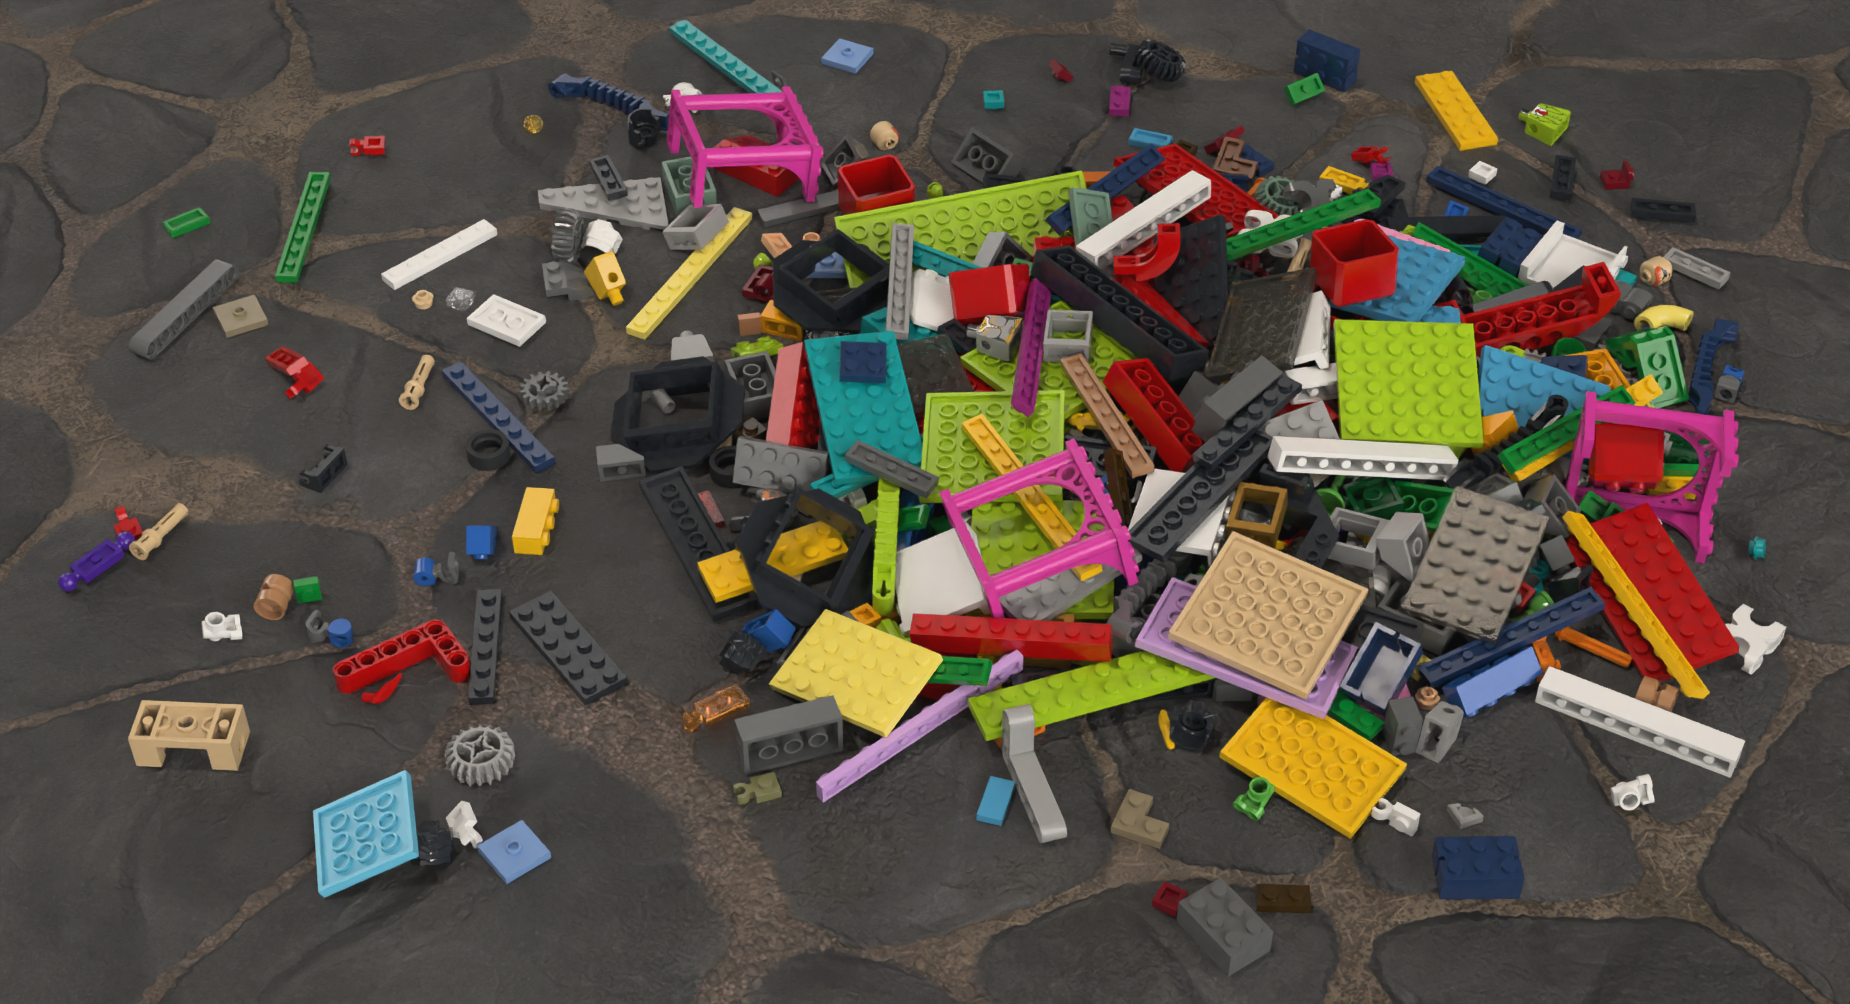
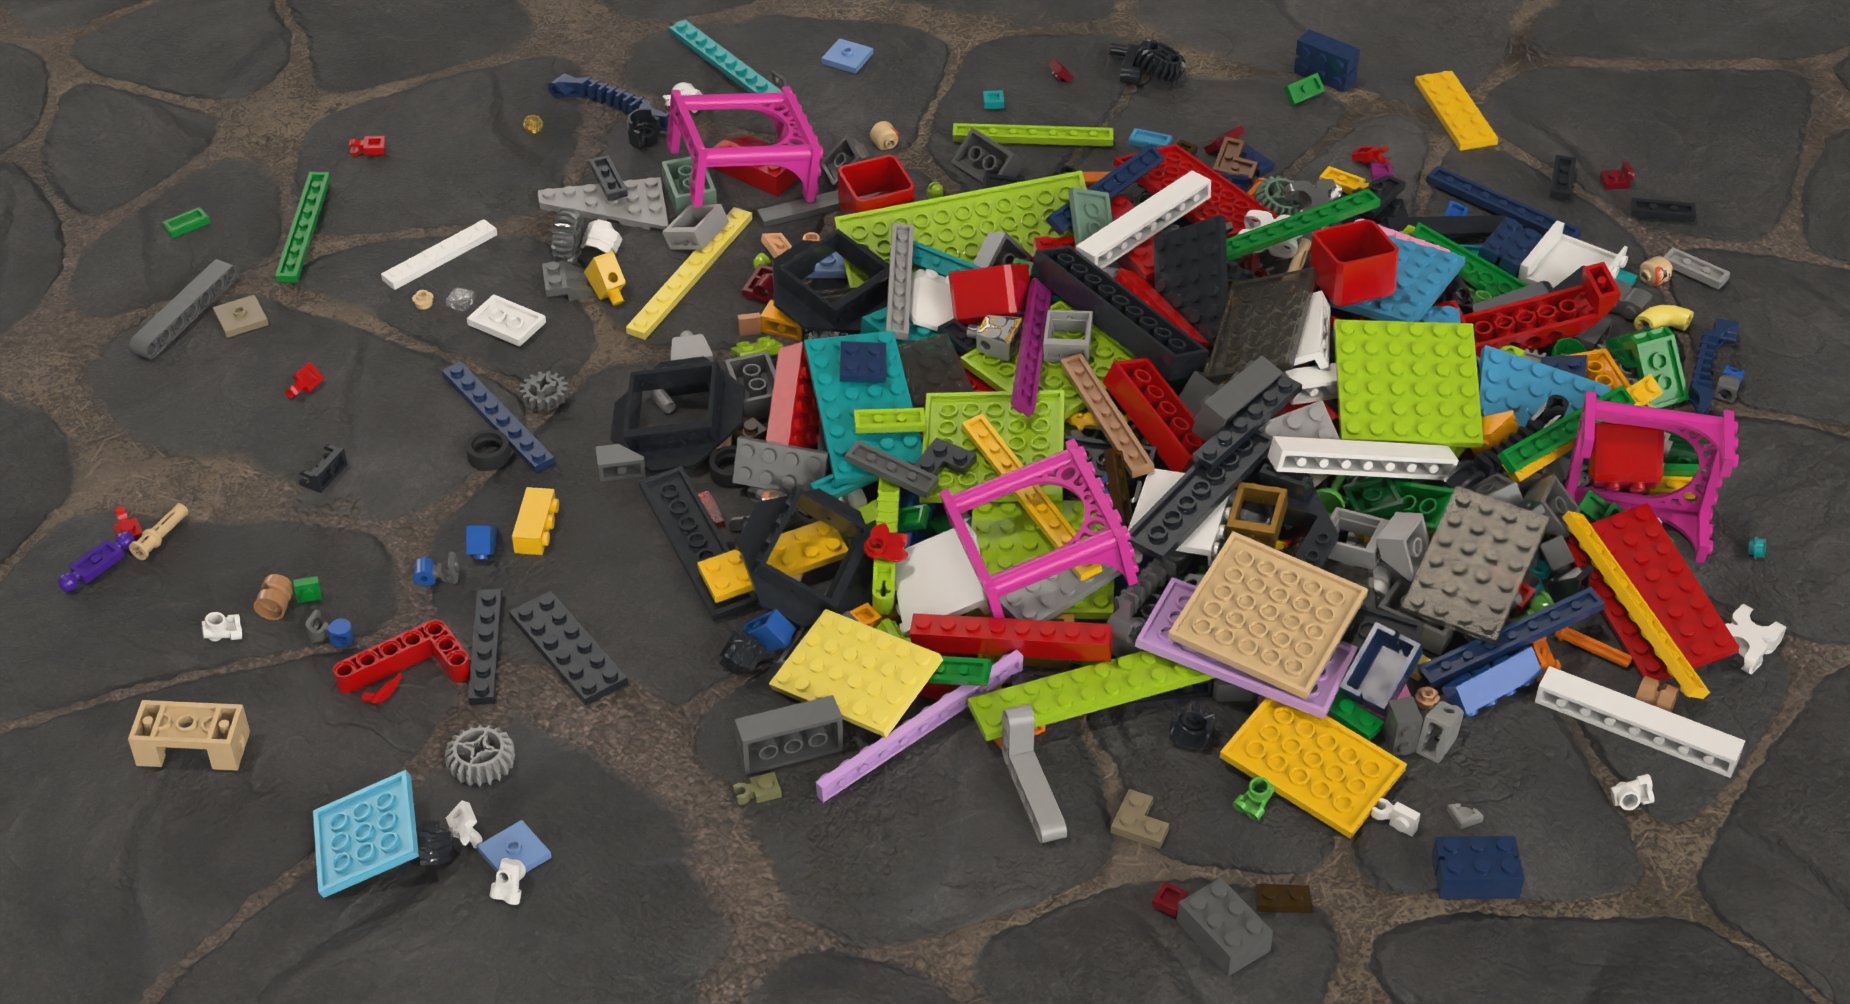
(286, 361): red plate -> none
(415, 387): tan pin -> none
(507, 881): none -> white plate
(716, 707): clear orange plate -> none
(889, 420): none -> lime plate
(889, 545): none -> red plate
(947, 455): none -> black plate
(995, 801): dark azure tile -> none
(1038, 134): none -> lime plate
(1119, 101): magenta plate -> none
(1154, 261): red arch -> none
(1164, 725): yellow piece -> none
(1482, 172): white plate -> none
(1545, 122): lime torso -> none

